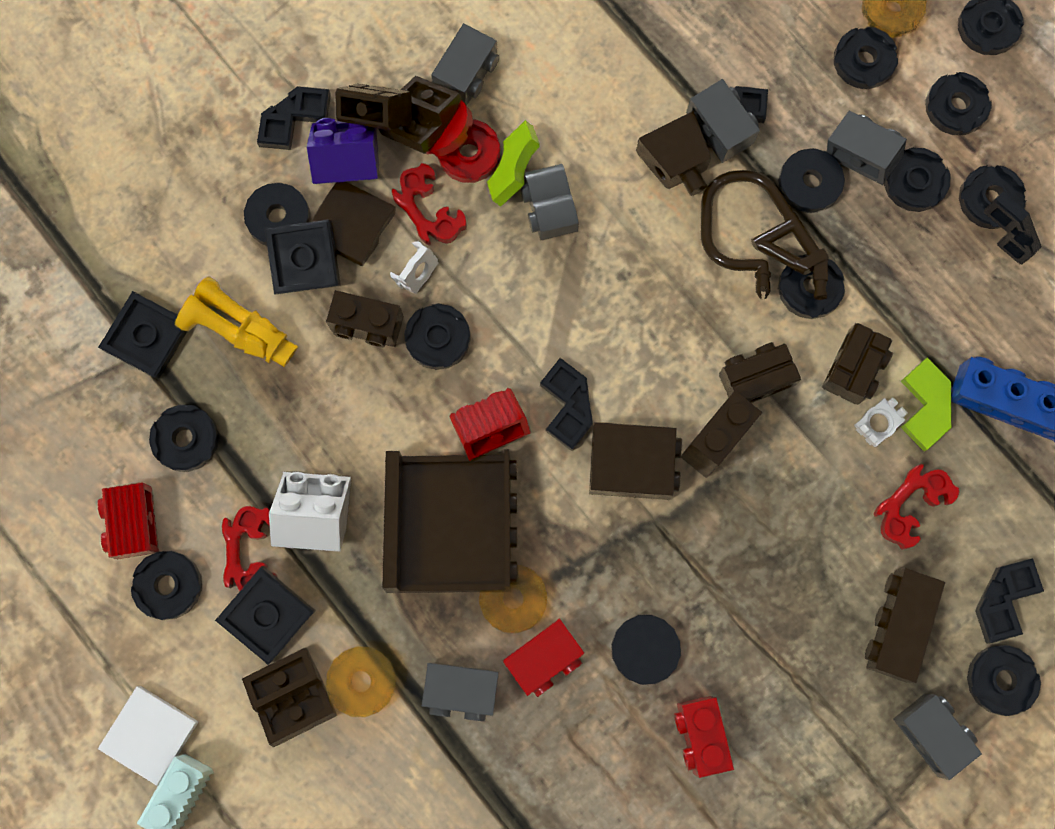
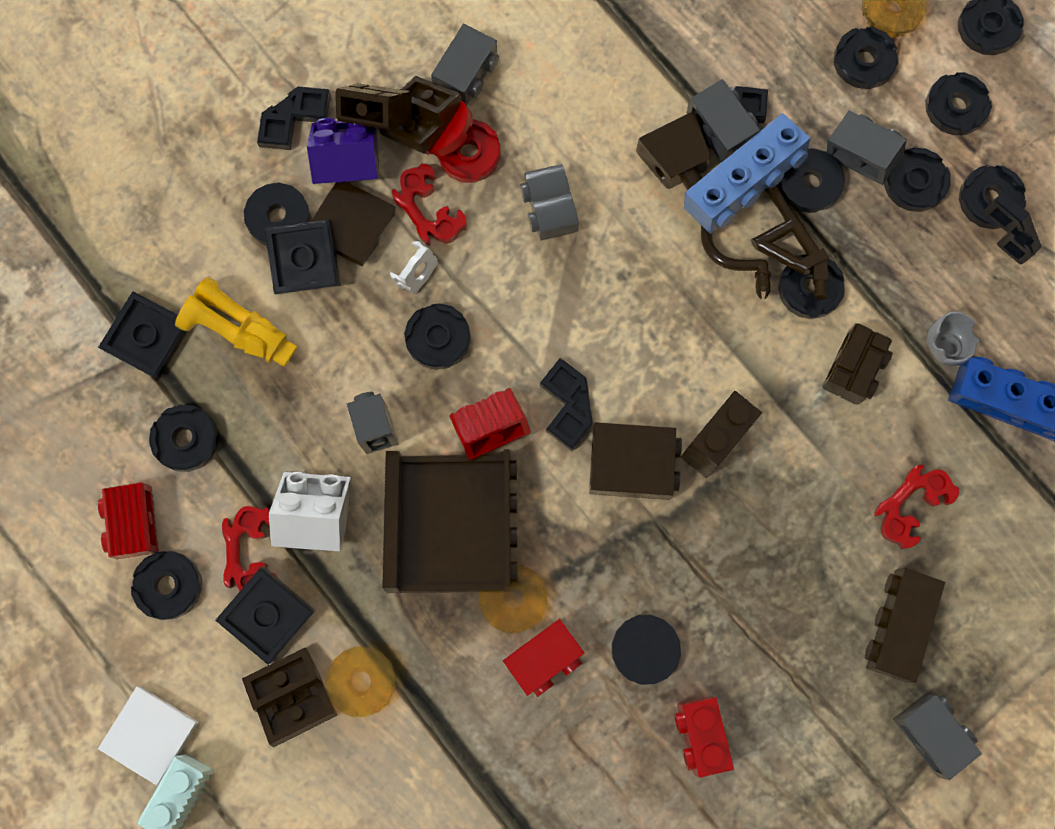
(364, 319): dark brown brick -> none
(372, 422): none -> dark grey brick
(461, 690): dark grey brick -> none
(510, 173): lime tile -> none
(747, 173): none -> medium blue brick
(760, 374): dark brown brick -> none
(894, 418): white piece -> none
(934, 392): lime tile -> none
(952, 339): none -> light grey hair
(983, 684): black tile -> none
(995, 608): black tile -> none

